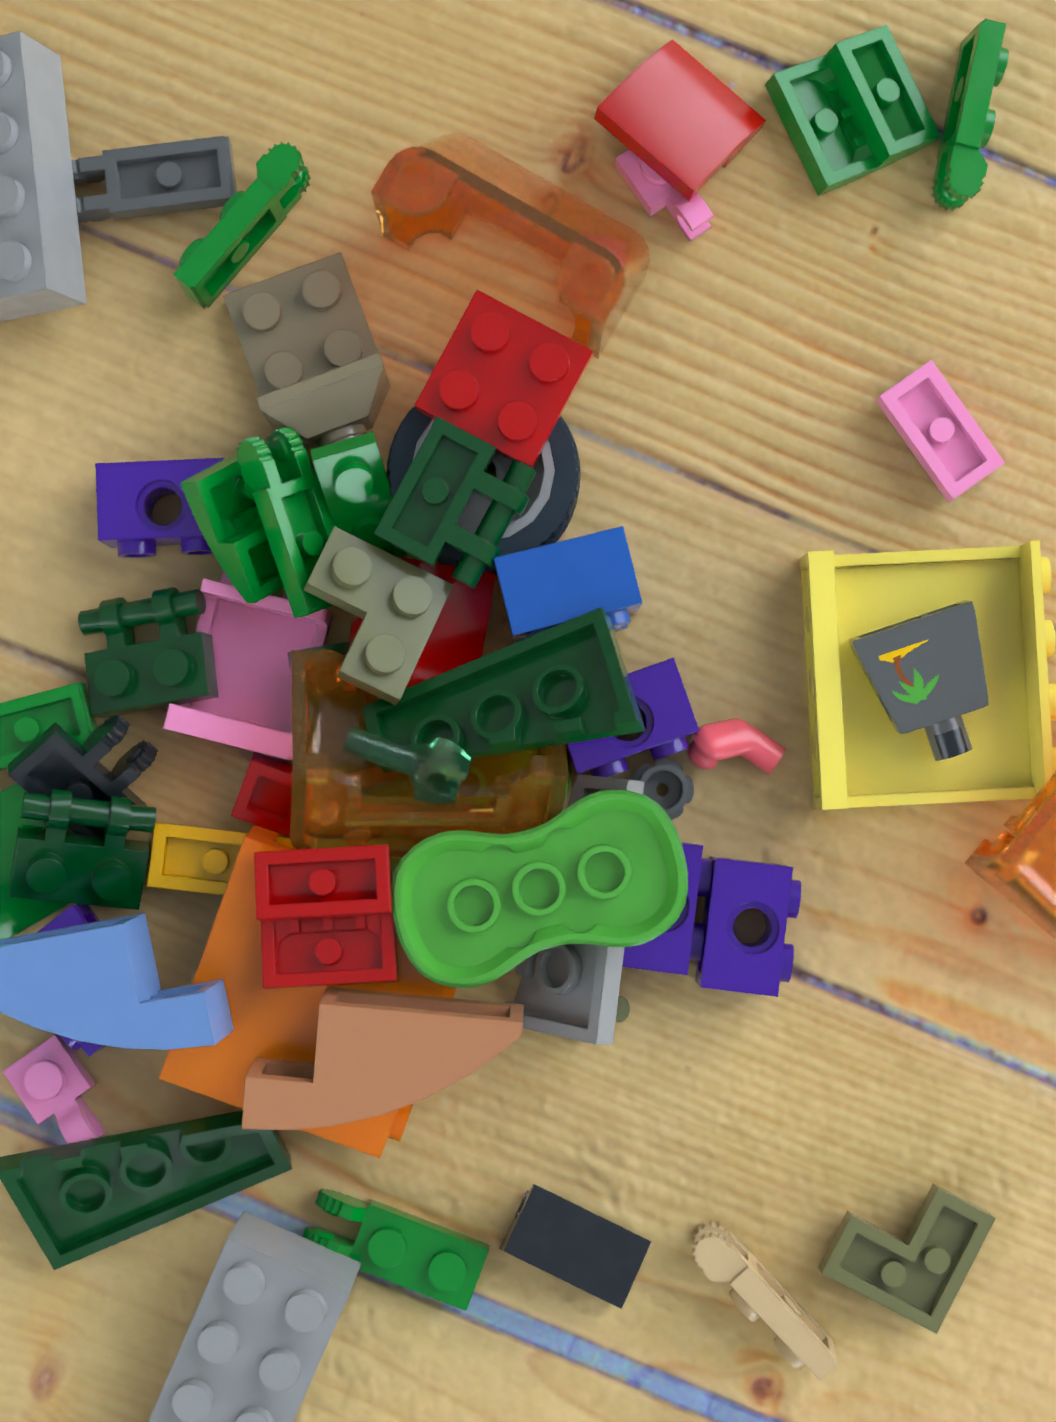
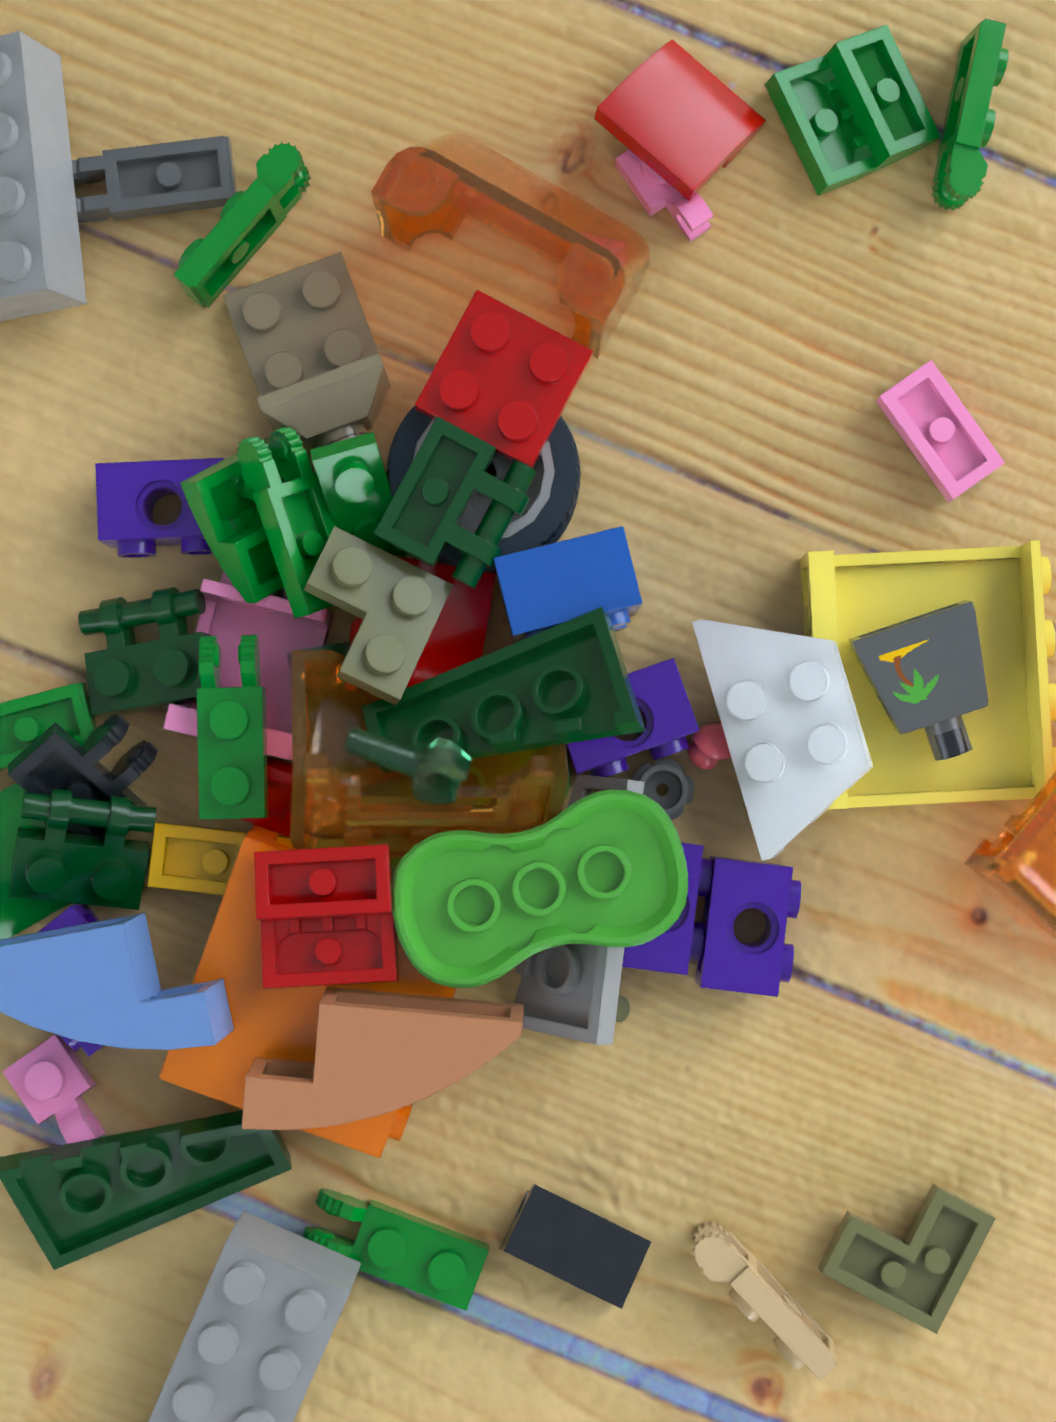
(231, 735): none -> green hinge
(784, 724): none -> white wing

